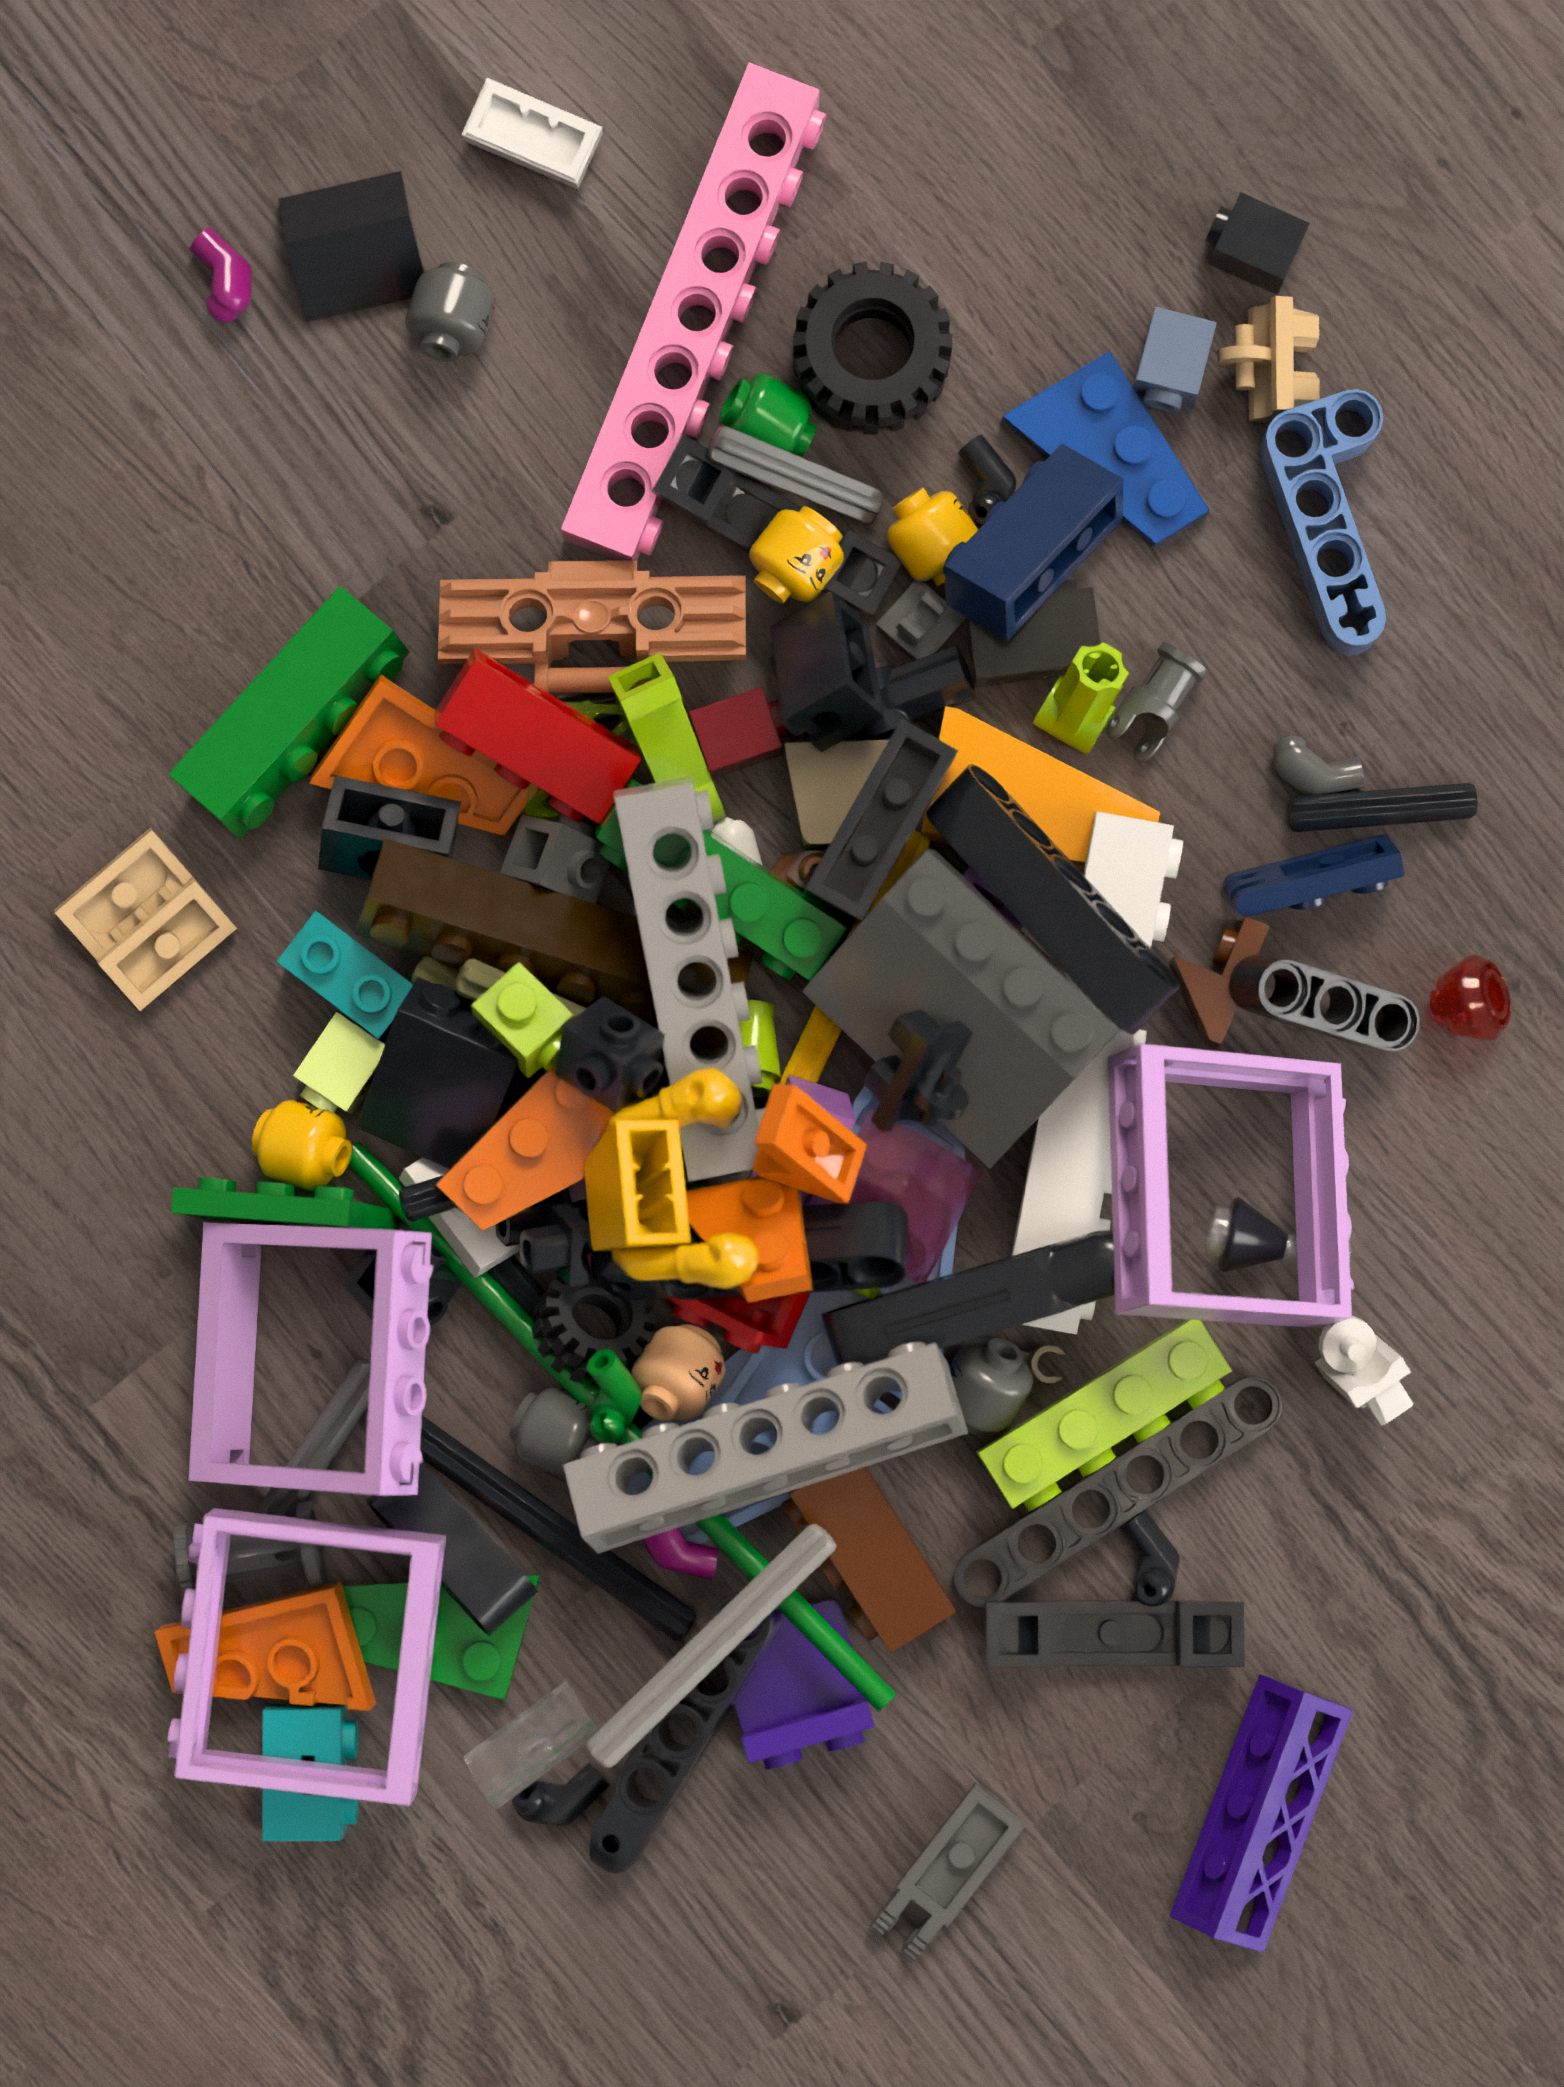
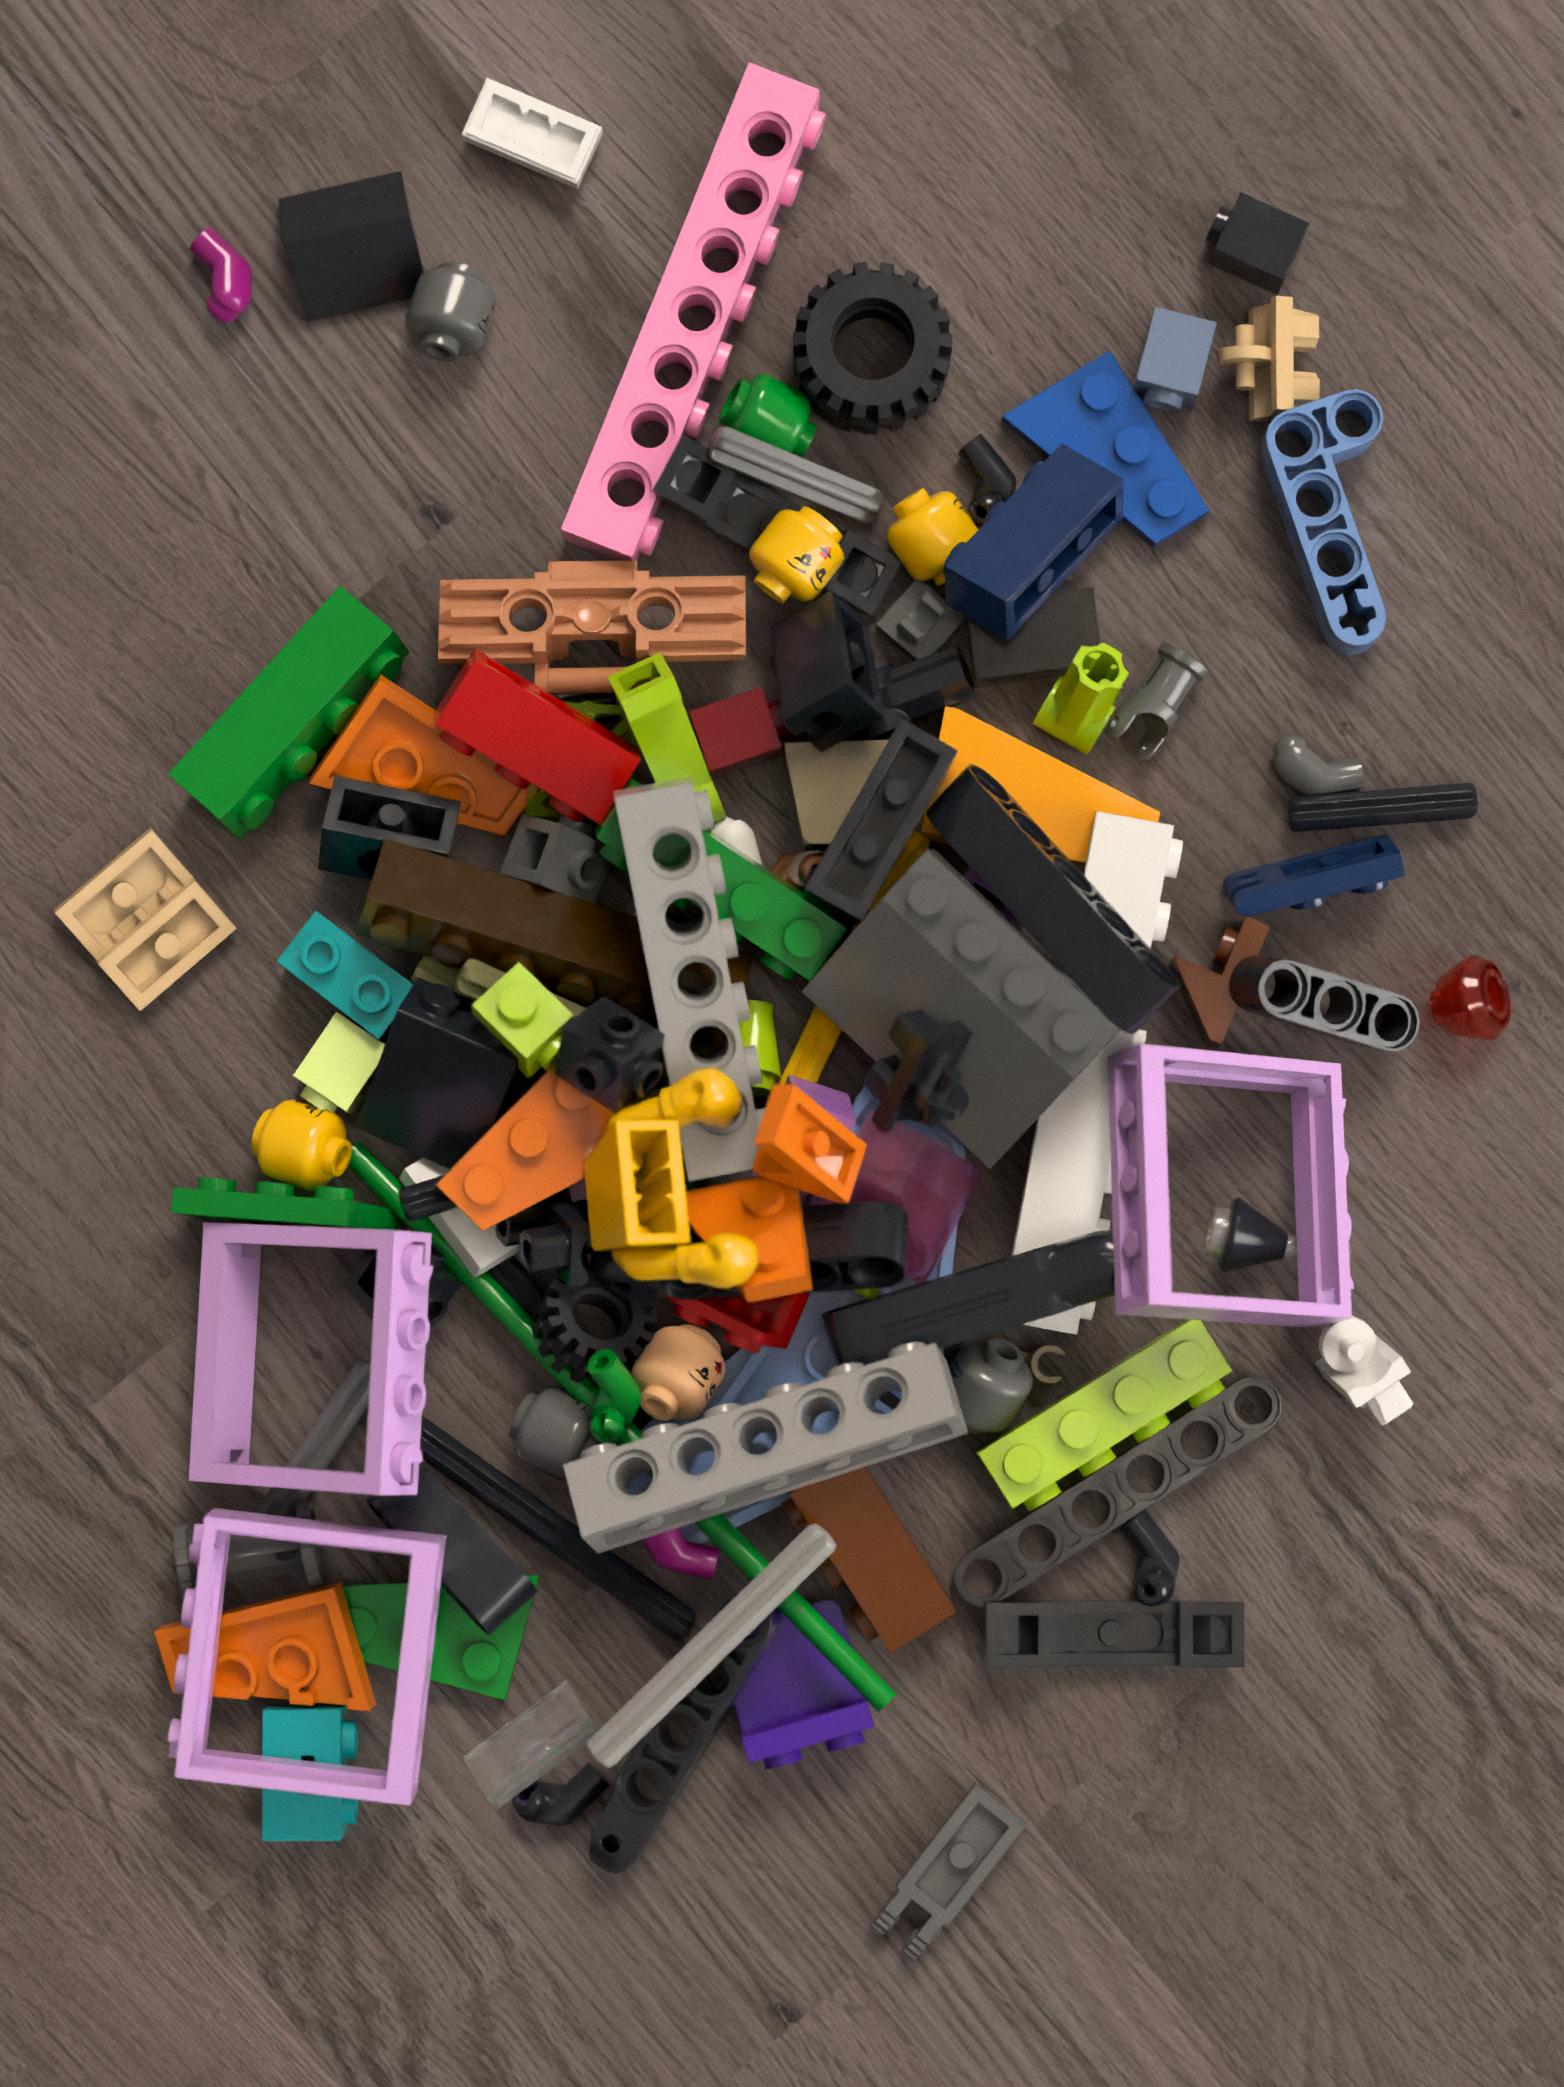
(1253, 1811): dark purple fence -> none

